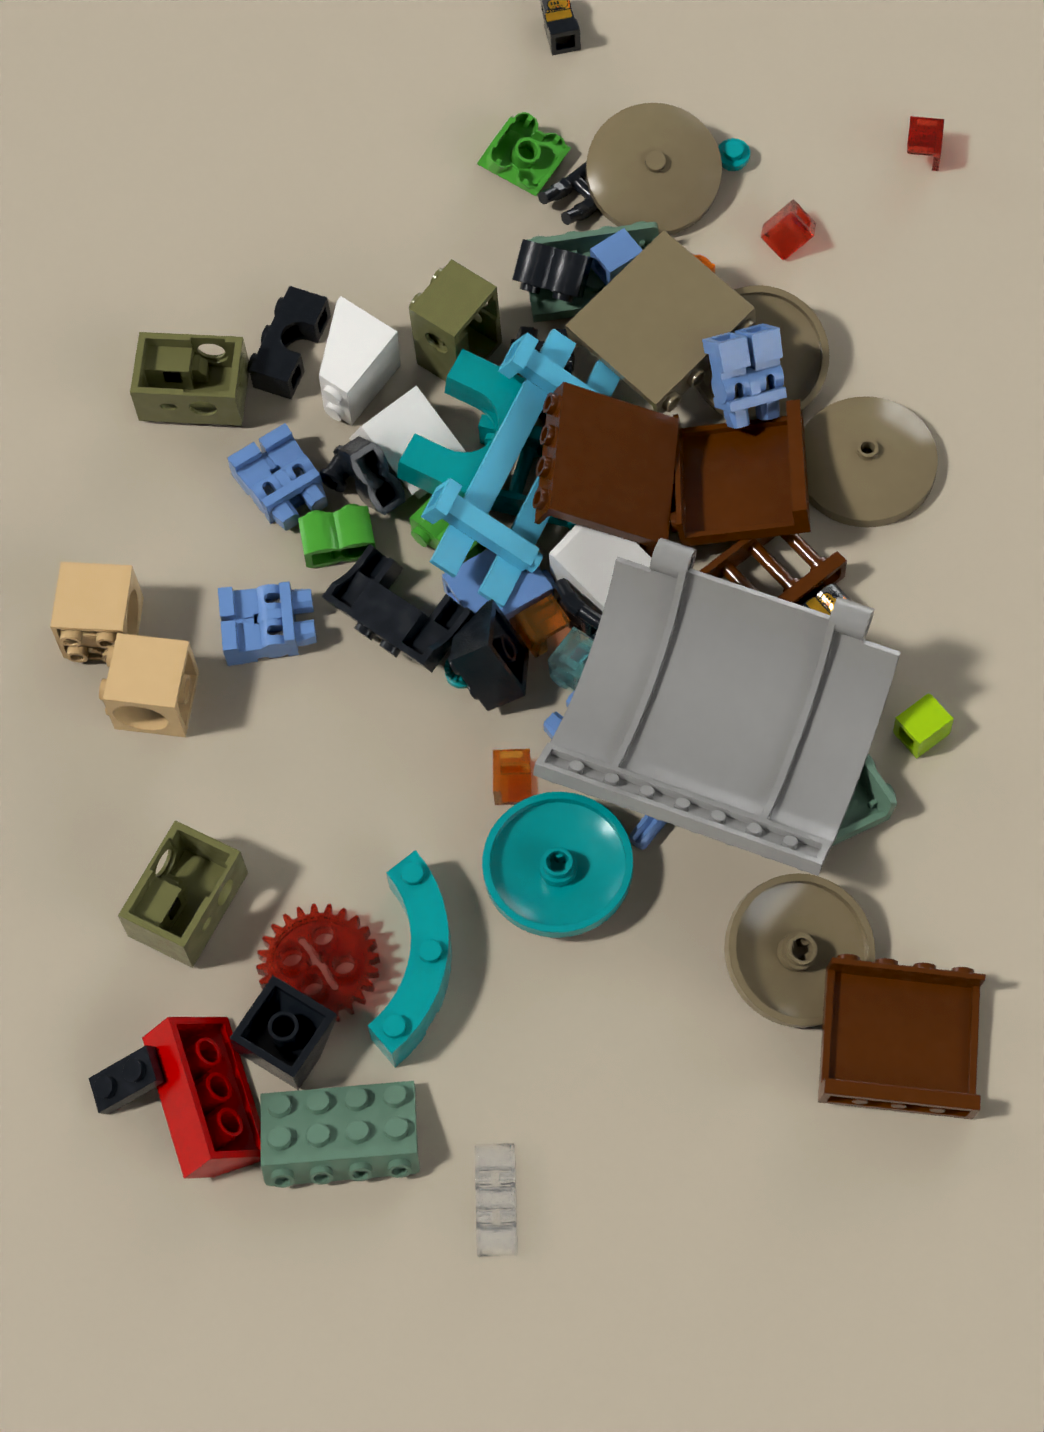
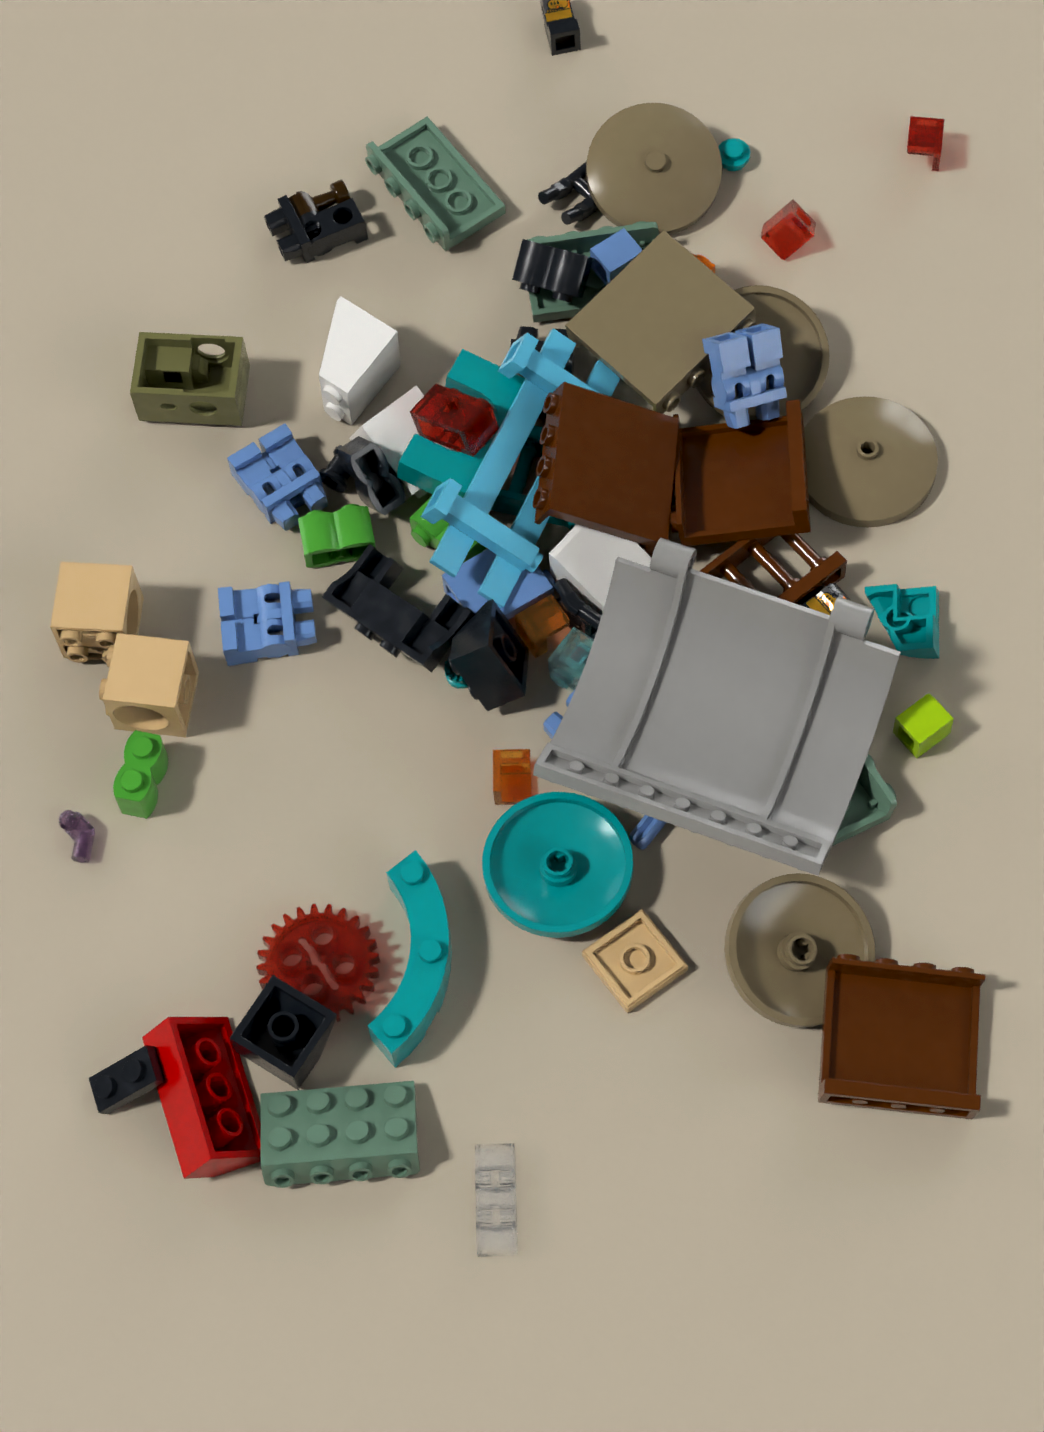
(81, 832): none -> clear purple arm
(138, 778): none -> bright green brick
(187, 897): olive piece -> none
(297, 317): black arch -> none
(314, 225): none -> black hips
(434, 183): none -> sand green bracket
(454, 318): olive piece -> none
(454, 419): none -> clear red brick
(524, 153): bright green slope -> none
(634, 960): none -> tan tile
(909, 618): none -> teal slope

